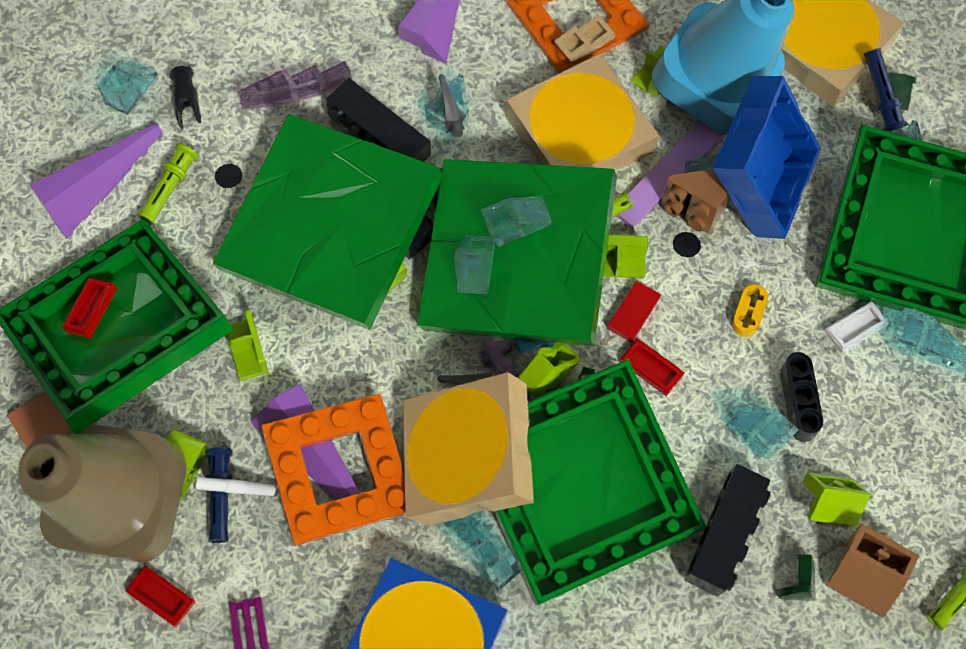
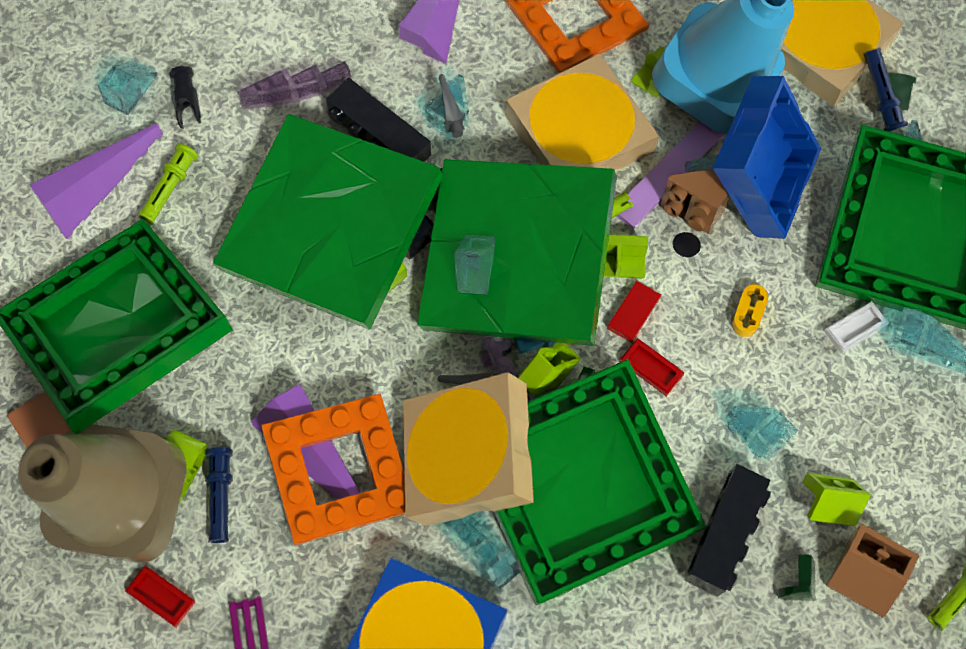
(89, 308): red tile -> none
(228, 175): black piece -> none
(234, 486): white piece -> none
(247, 348): lime panel -> none
(516, 218): clear light blue slope -> none
(586, 39): tan slope -> none
(806, 385): black beam -> none

